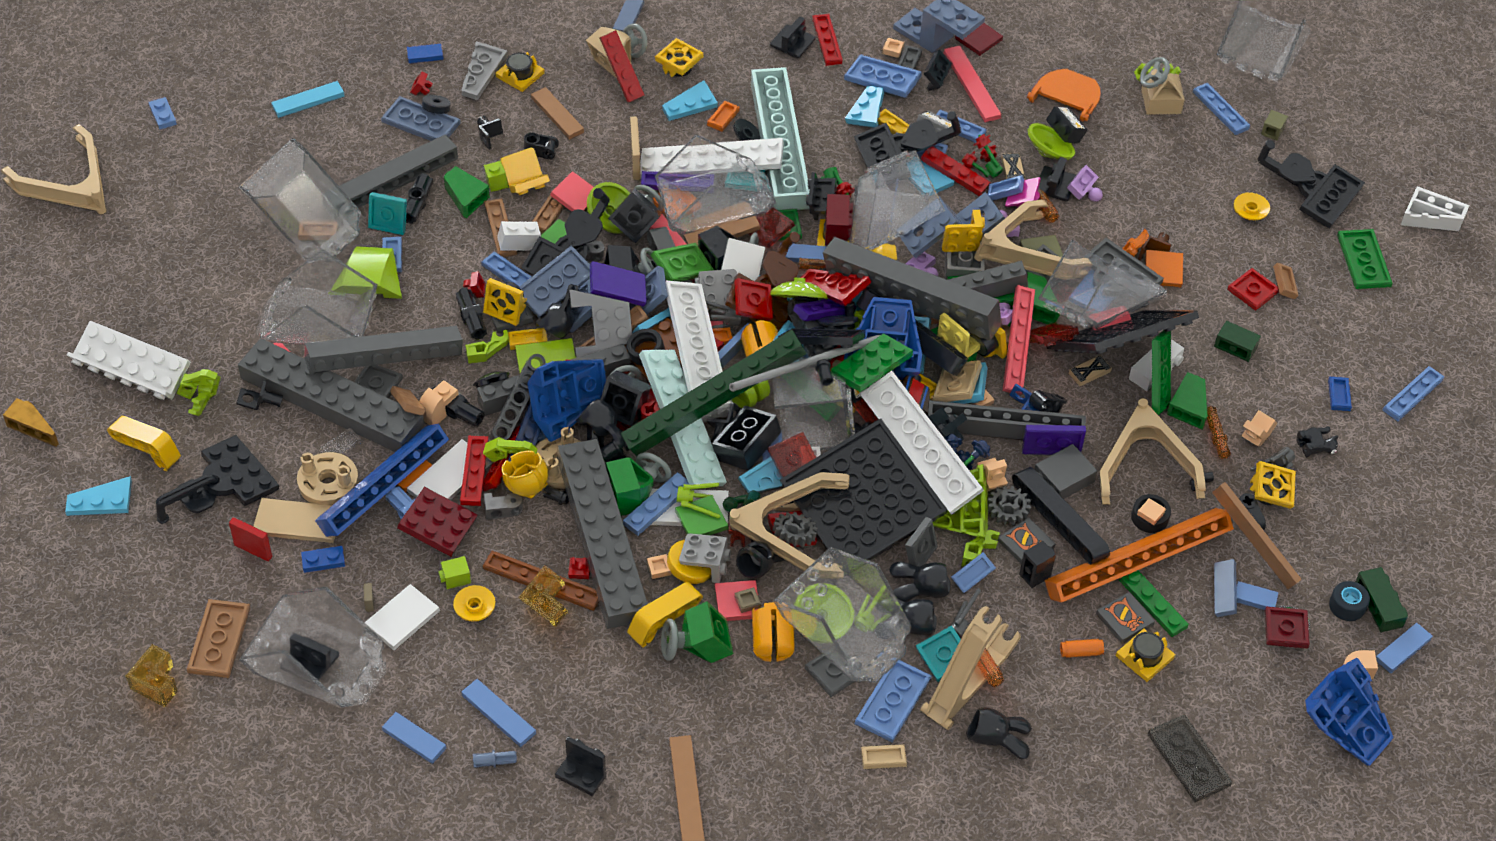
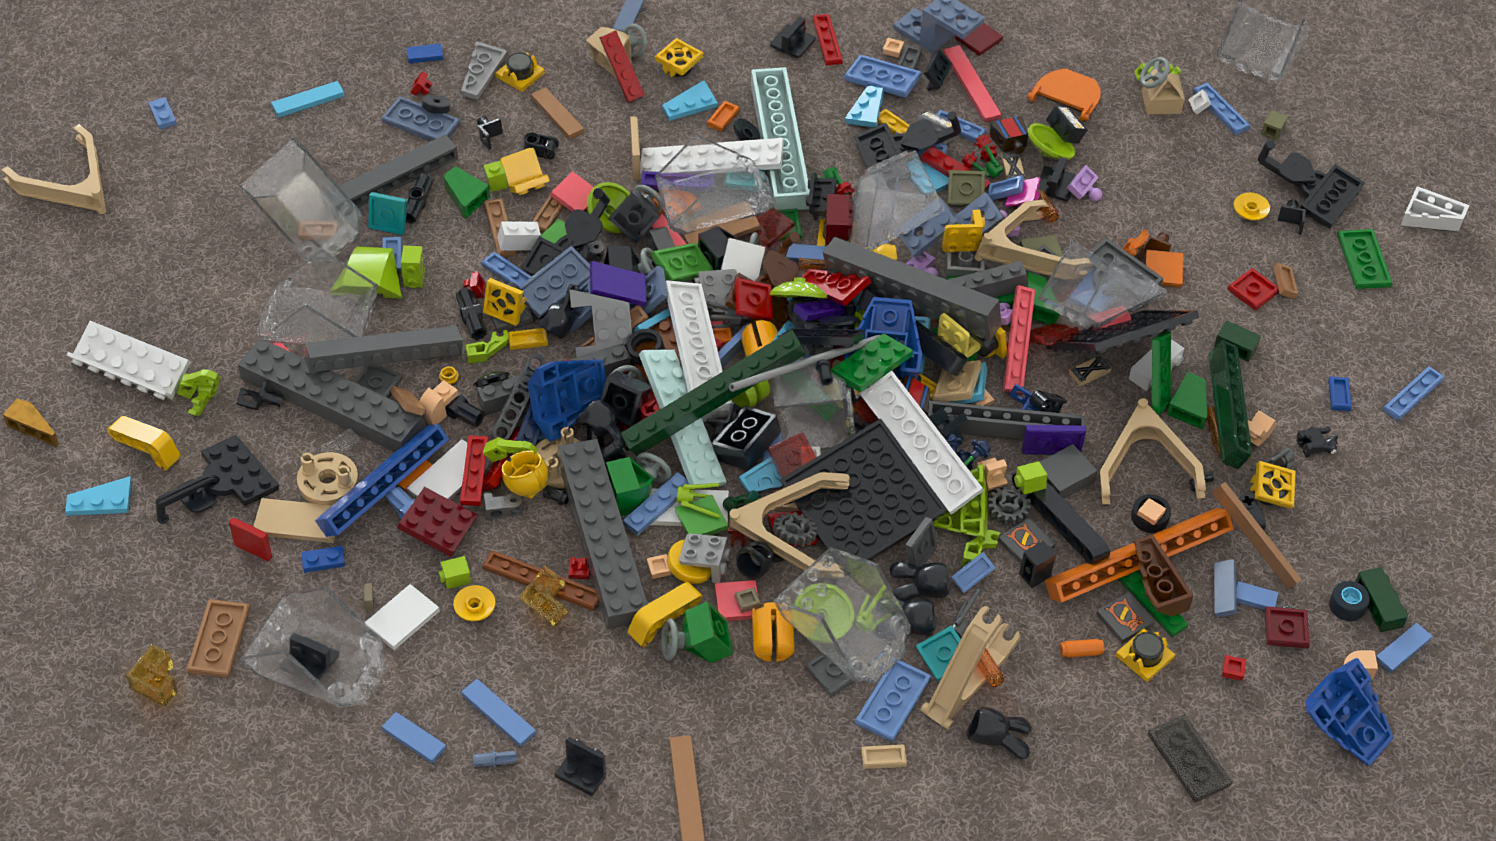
(413, 266): none -> lime brick
(449, 371): none -> yellow plate
(551, 350): lime tile -> none
(965, 187): none -> olive tile
(1009, 134): none -> dark brown torso
(1031, 477): none -> lime brick
(1161, 579): none -> reddish brown wedge
(1199, 101): none -> white plate
(1230, 405): none -> clear green brick
(1233, 667): none -> red tile
(1292, 214): none -> black bracket

